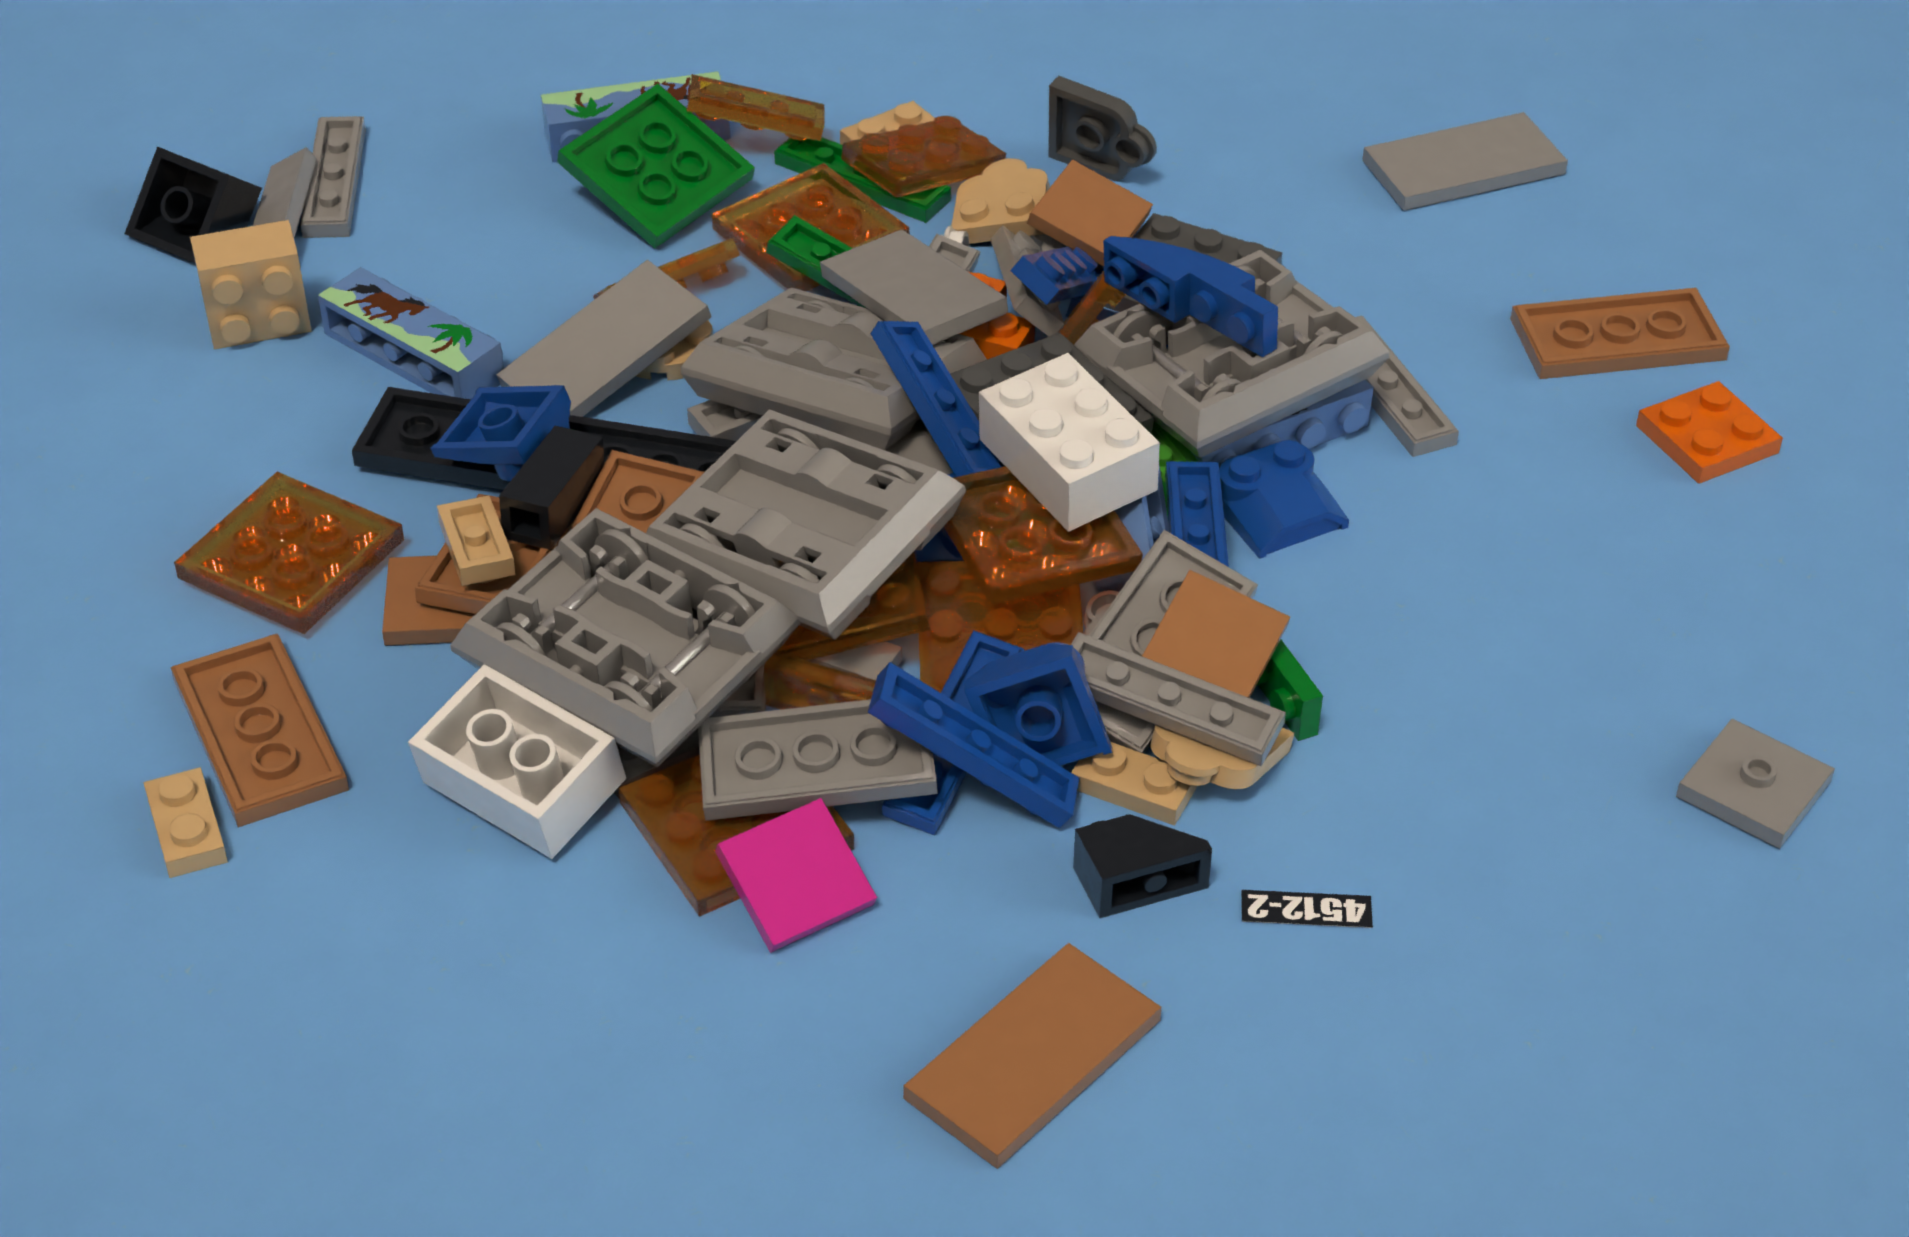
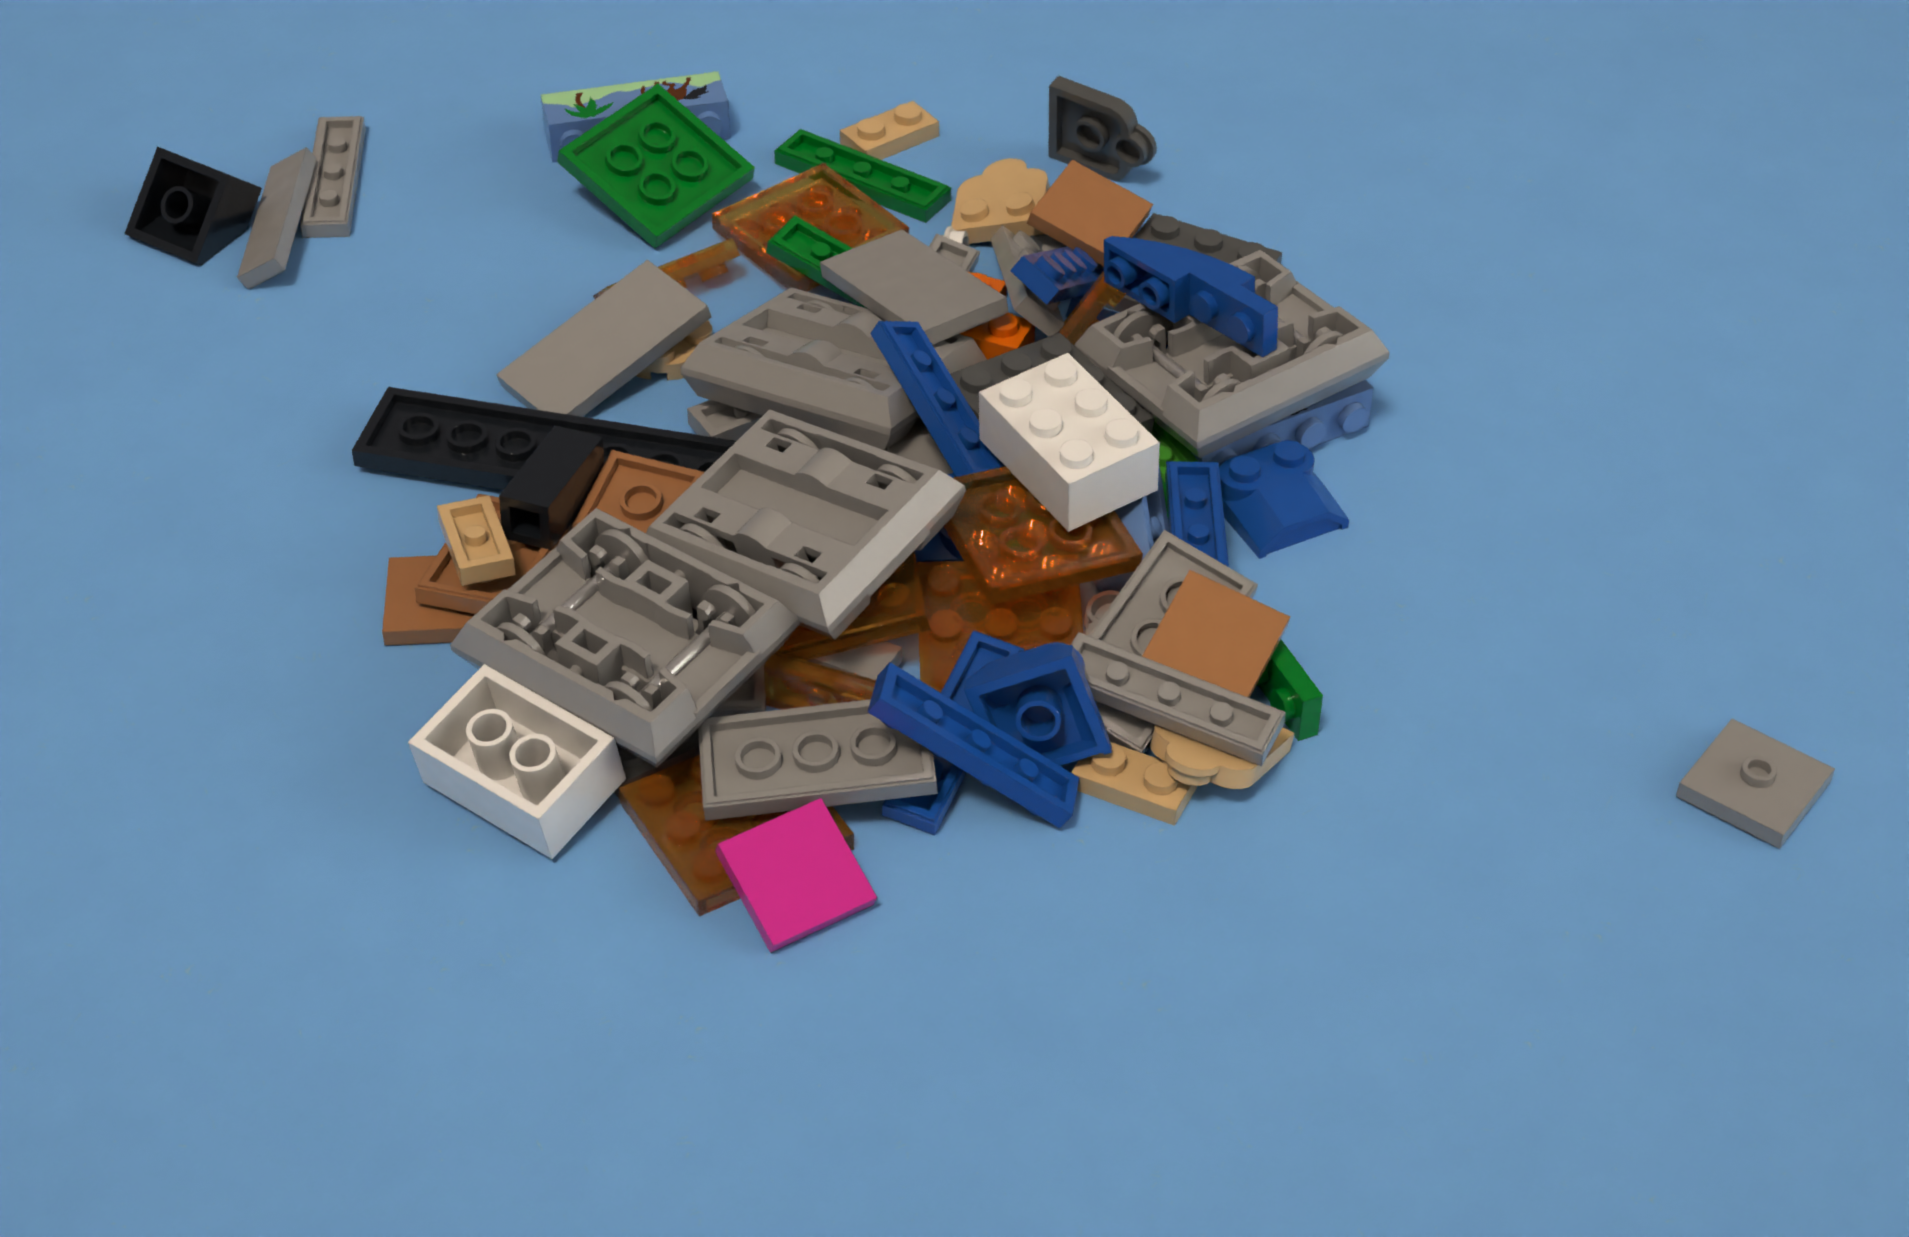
(185, 822): tan plate -> none
(251, 284): tan brick -> none
(259, 730): medium nougat tile -> none
(289, 552): clear orange plate -> none
(409, 336): medium blue brick -> none
(504, 426): blue slope -> none
(755, 108): clear orange plate -> none
(921, 155): clear orange plate -> none
(1032, 1054): medium nougat tile -> none
(1138, 863): black slope -> none
(1306, 908): black sticker -> none
(1408, 407): light grey tile -> none
(1464, 161): light grey tile -> none
(1619, 333): medium nougat tile -> none
(1709, 432): orange plate -> none

